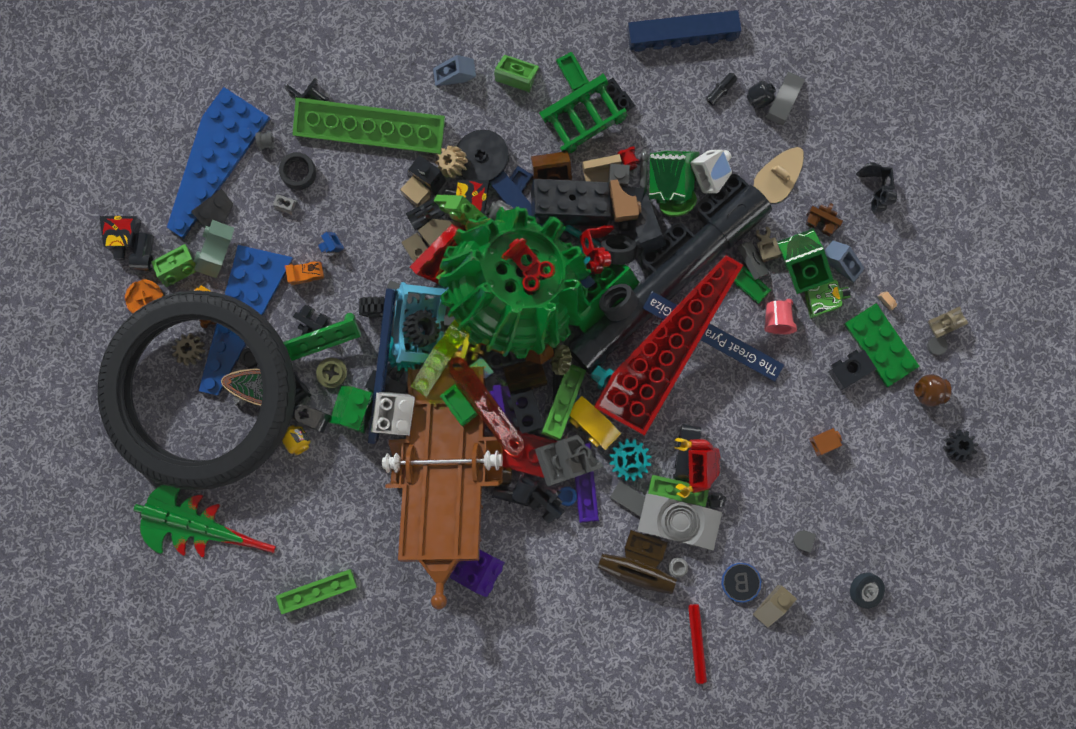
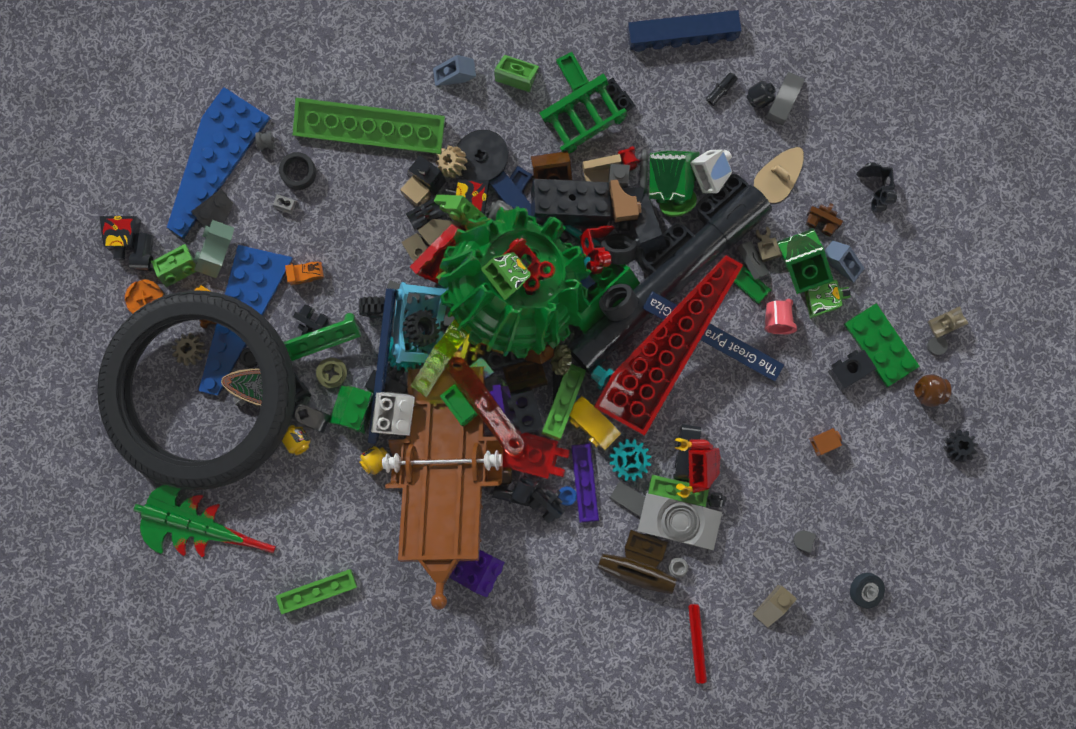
(311, 92): black bracket -> none
(331, 243): blue tile -> none
(372, 460): none -> yellow head
(507, 273): none -> bright green torso
(566, 460): dark grey slope -> none
(741, 582): black tile -> none
(887, 300): light nougat tile -> none

